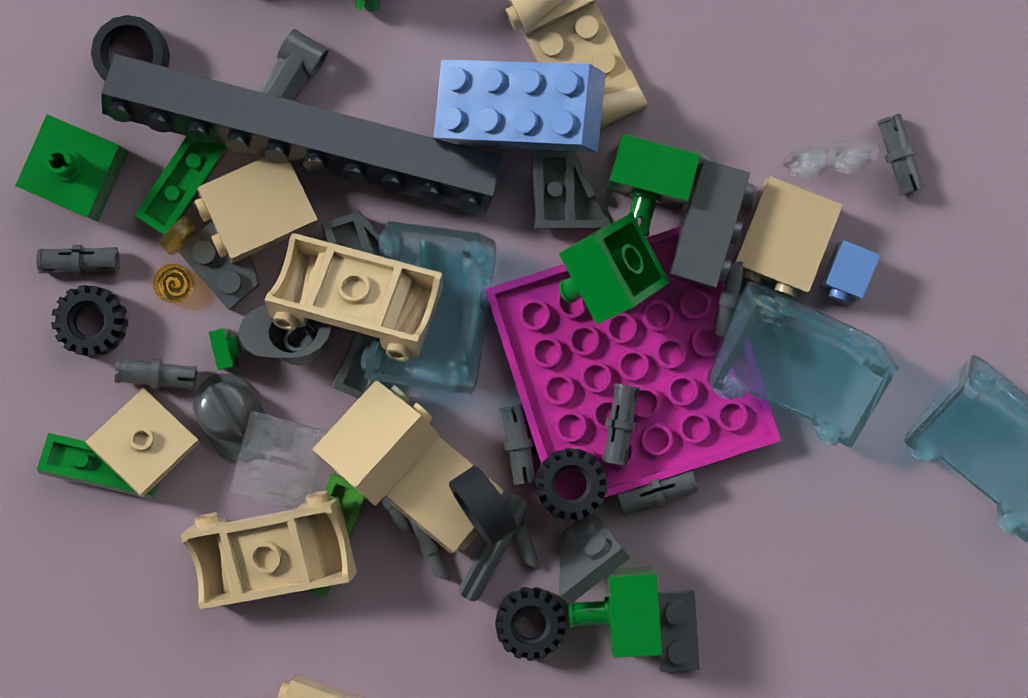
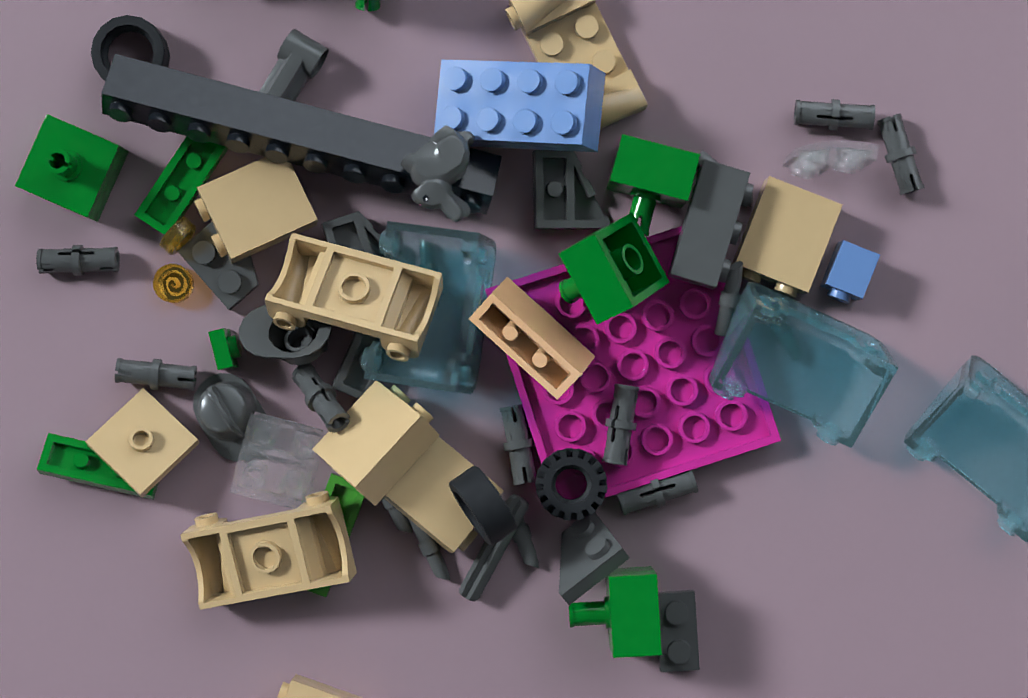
(66, 316): black tyre -> none
(320, 398): none -> dark grey pin
(437, 168): none -> dark grey animal
(530, 647): black tyre -> none
(532, 338): none -> light nougat brick
(834, 114): none -> dark grey pin

